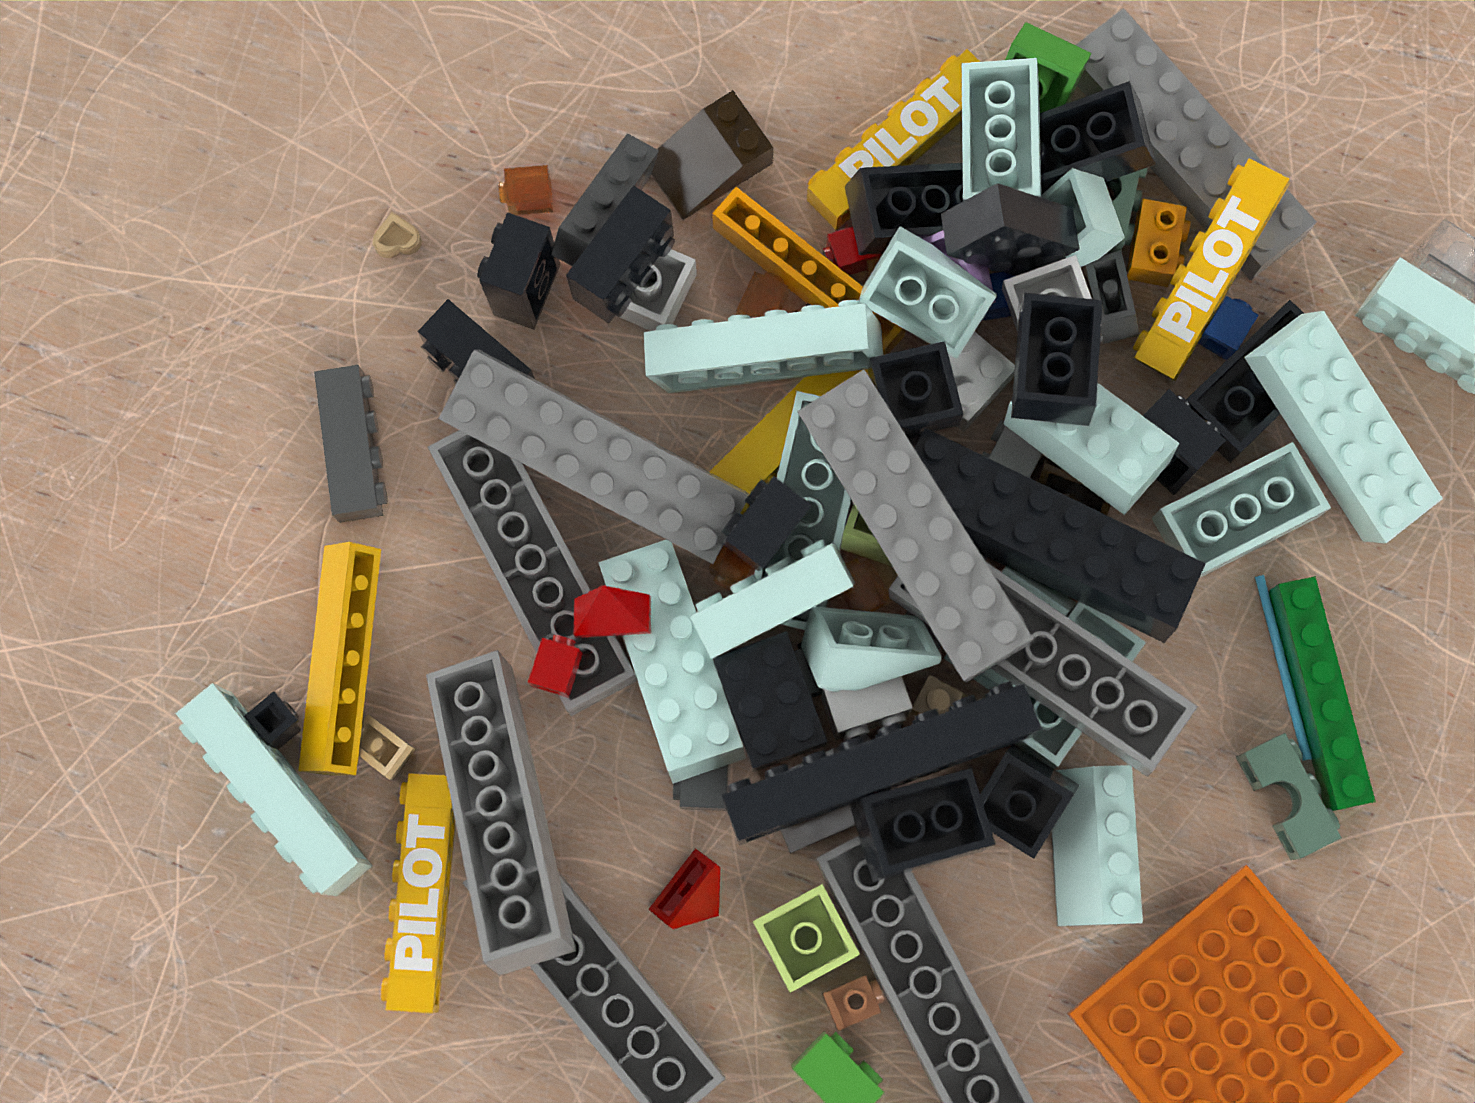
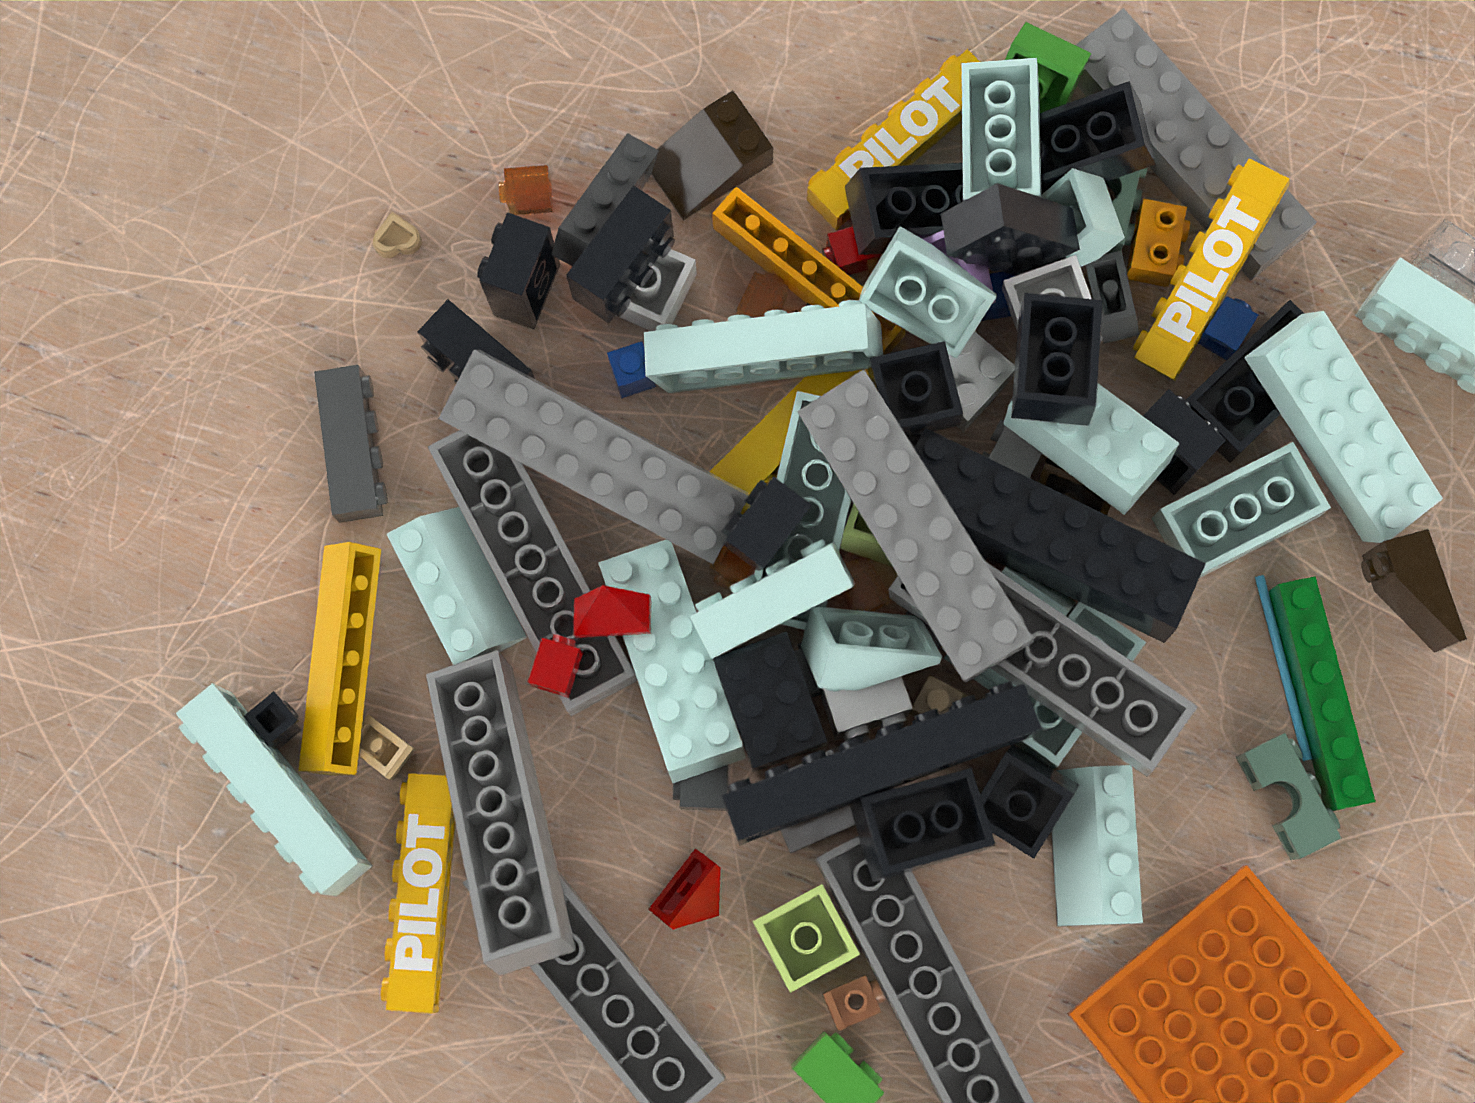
(456, 585): none -> light aqua slope
(629, 369): none -> blue brick
(1413, 584): none -> dark brown slope

